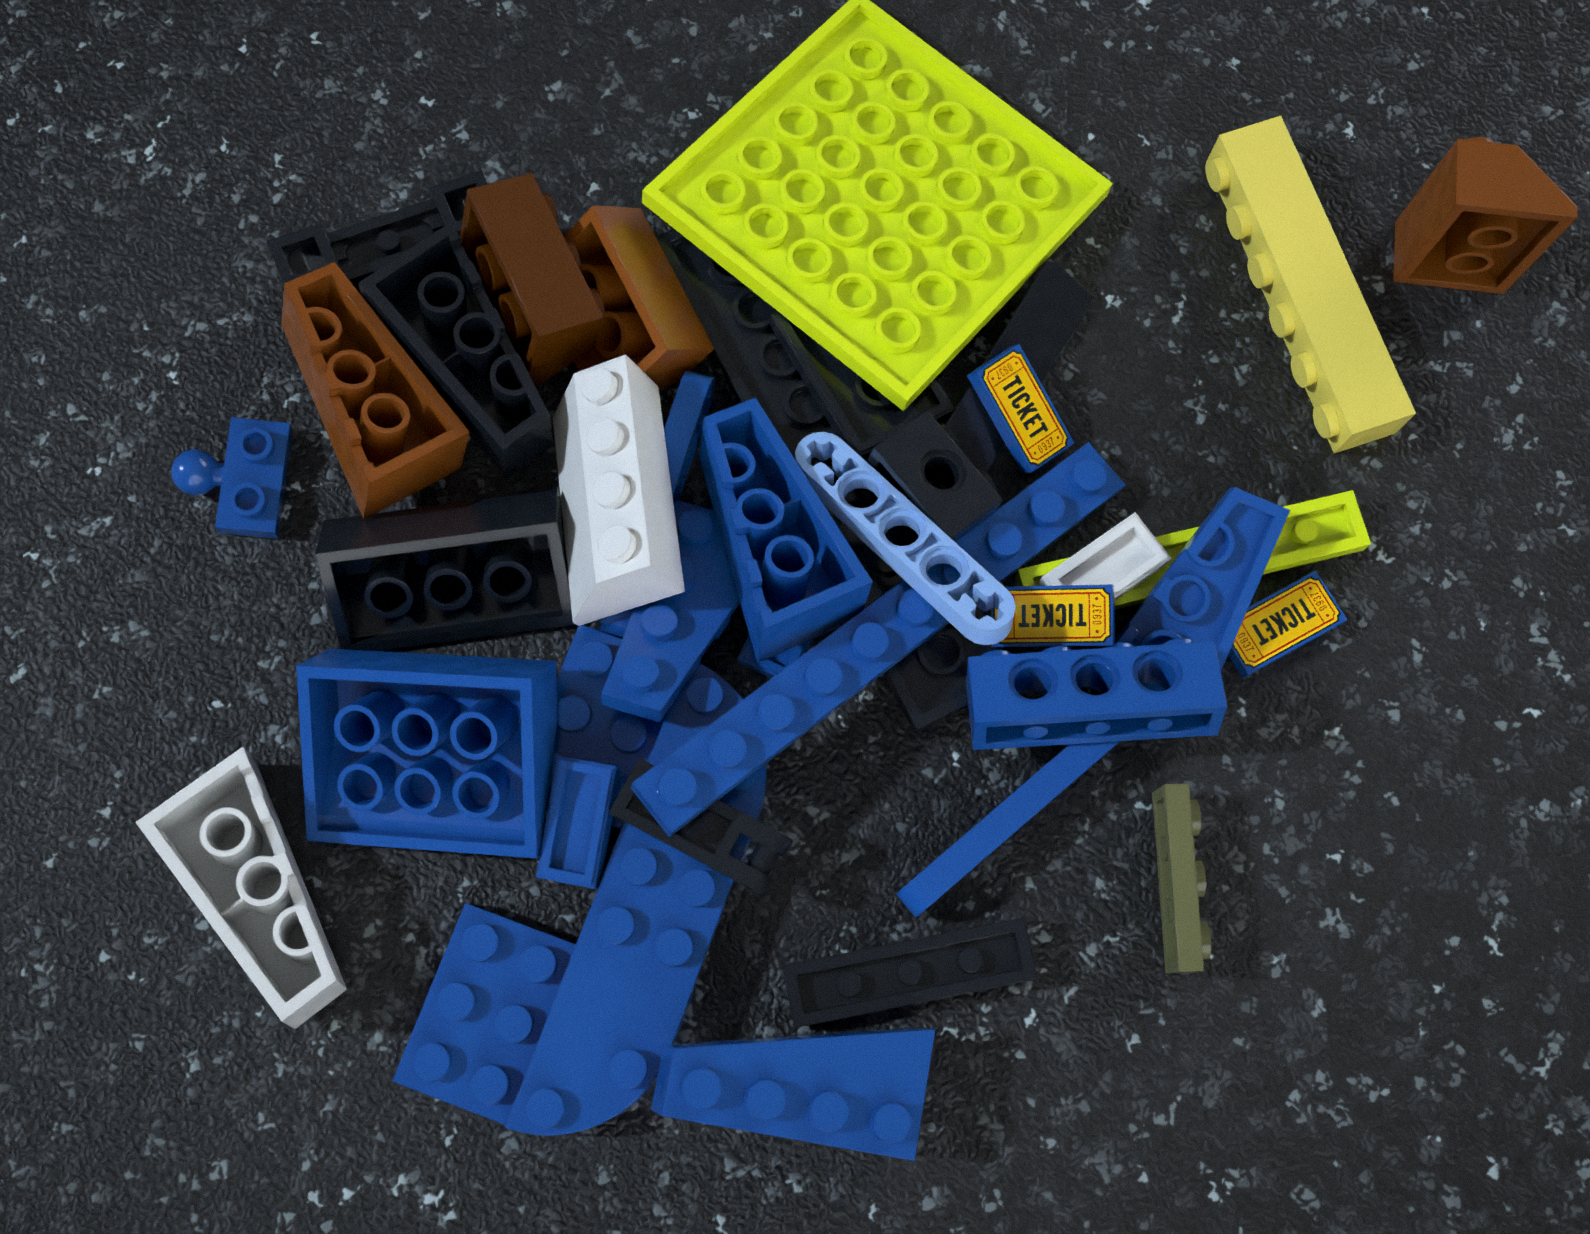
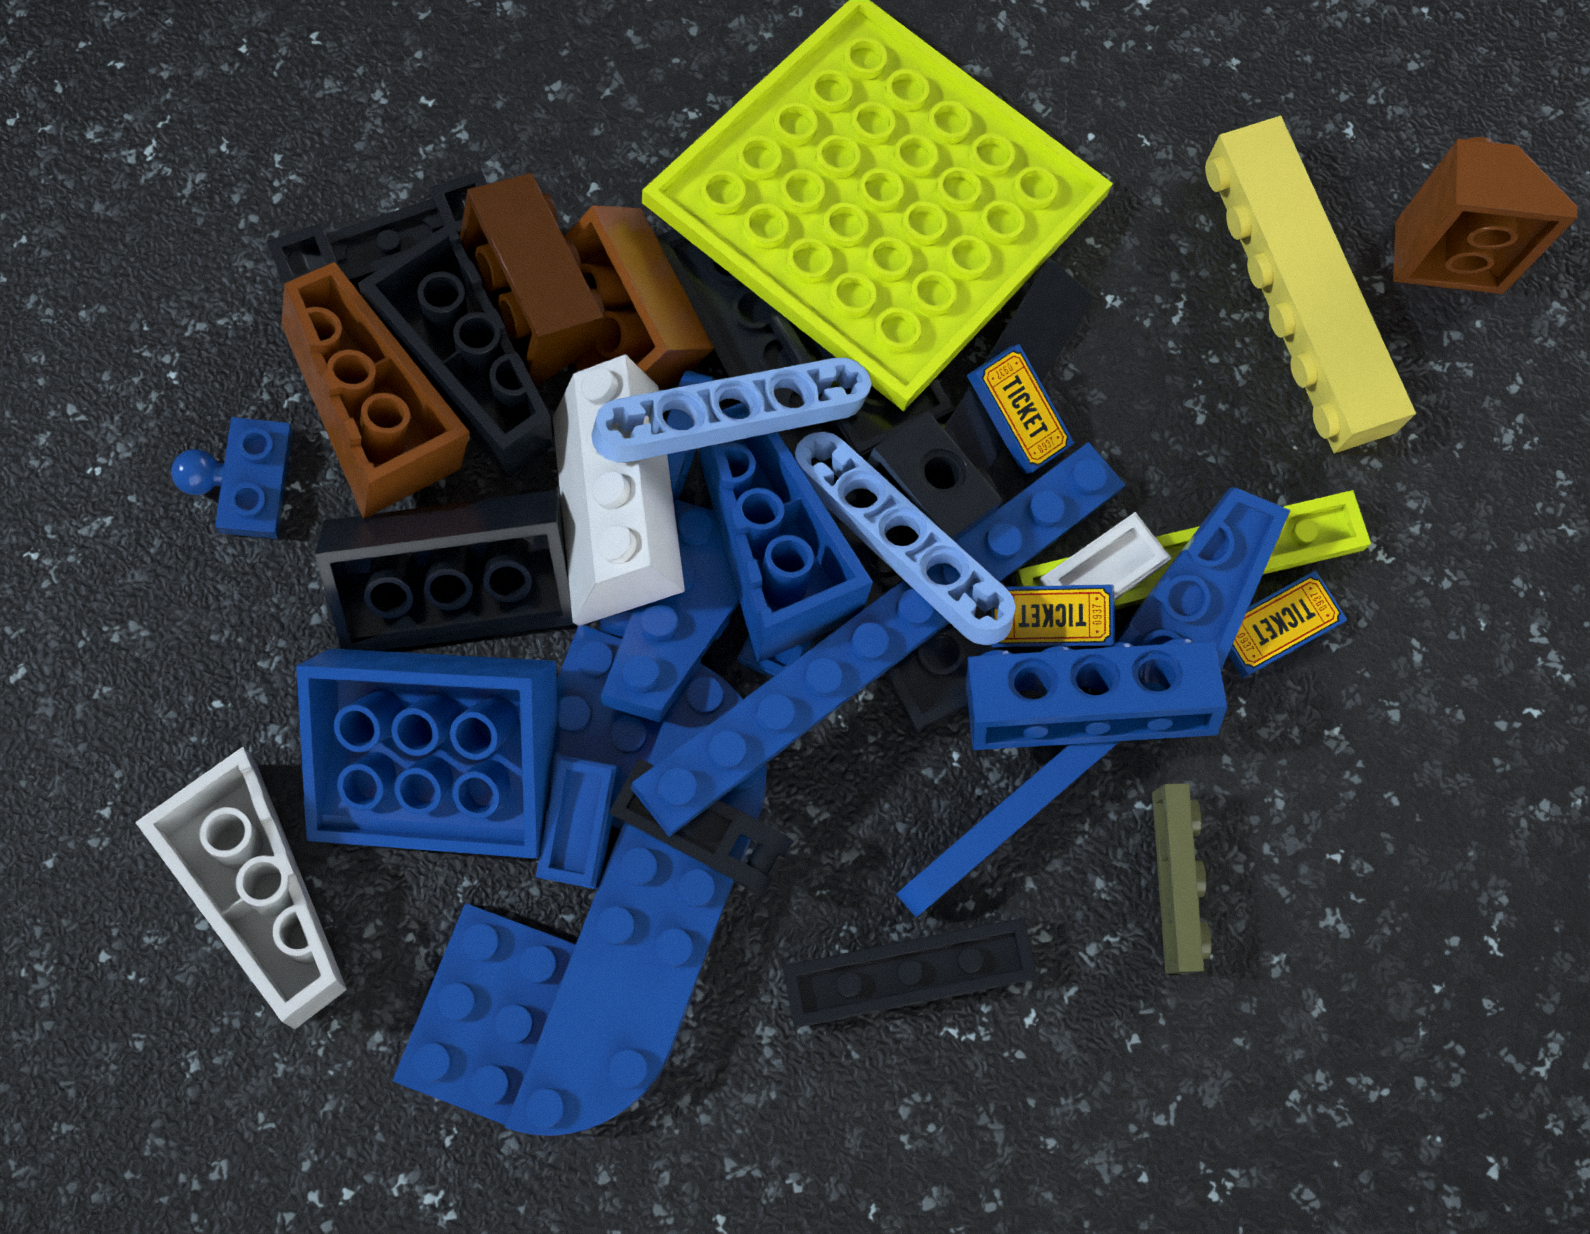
(714, 426): none -> light blue beam
(819, 1089): blue wedge -> none

